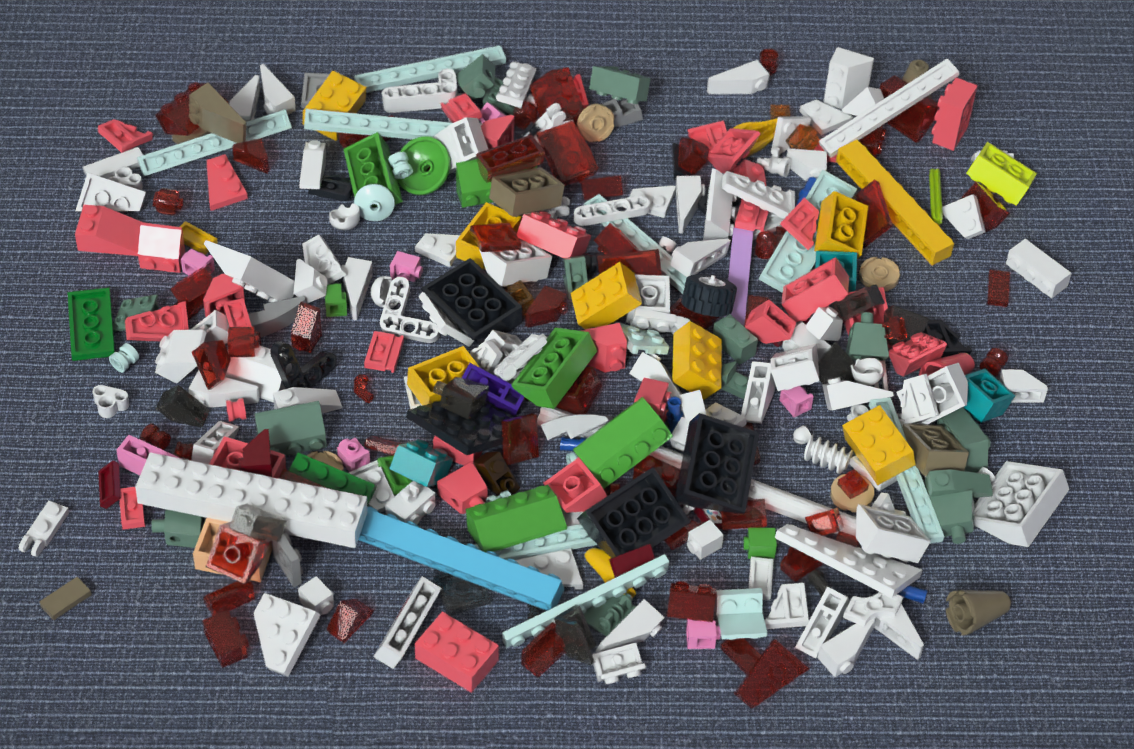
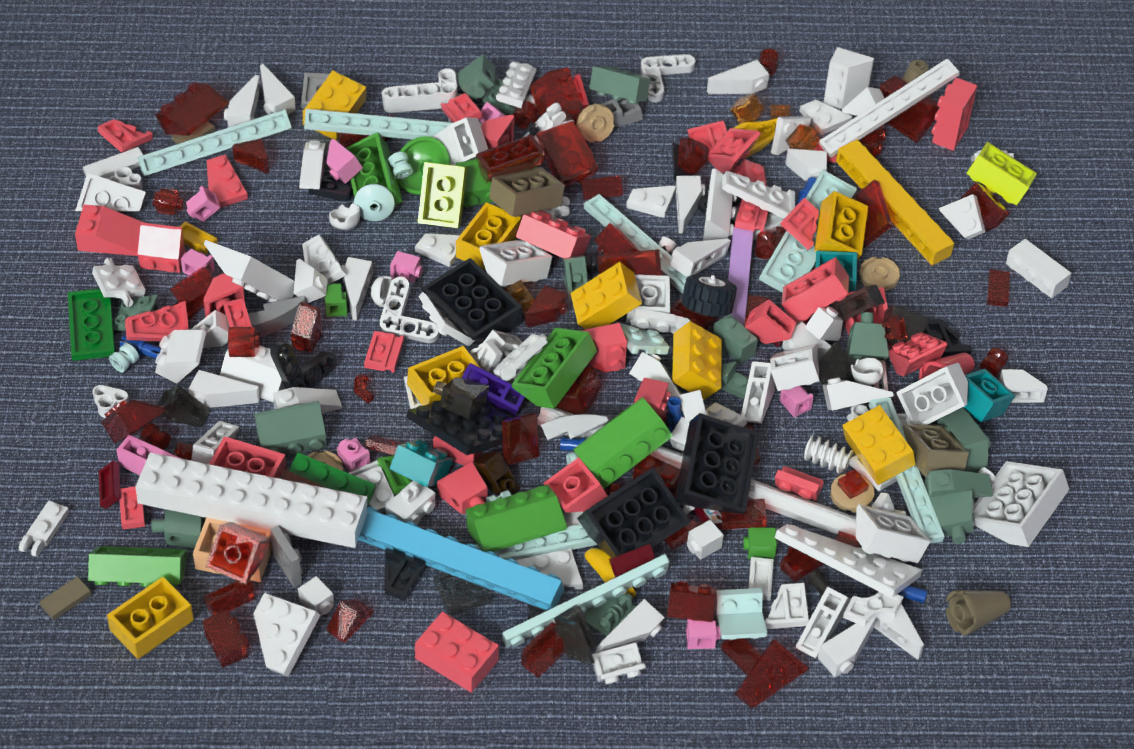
(118, 281): none -> white plate
(129, 417): none -> clear red slope
(136, 565): none -> slope
(142, 347): none -> blue pin
(150, 617): none -> yellow brick
(203, 204): none -> bright pink brick
(212, 362): clear red slope -> none
(215, 115): dark tan slope -> none
(236, 409): coral wheel -> none
(257, 455): dark red slope -> none
(257, 523): clear smoke slope -> none
(342, 162): none -> bright pink slope
(401, 573): none -> black wing
(407, 622): white brick -> none
(426, 69): light aqua plate -> none
(442, 194): none -> brick
(495, 237): clear red tile -> none
(612, 213): white beam -> none
(656, 72): none -> white beam
(747, 108): none -> clear orange brick
(776, 164): white piece -> none
(798, 483): none -> coral bracket
(801, 435): white hinge -> none
(825, 522): clear red slope -> none
(917, 400): white wing -> none
(935, 196): lime axle -> none

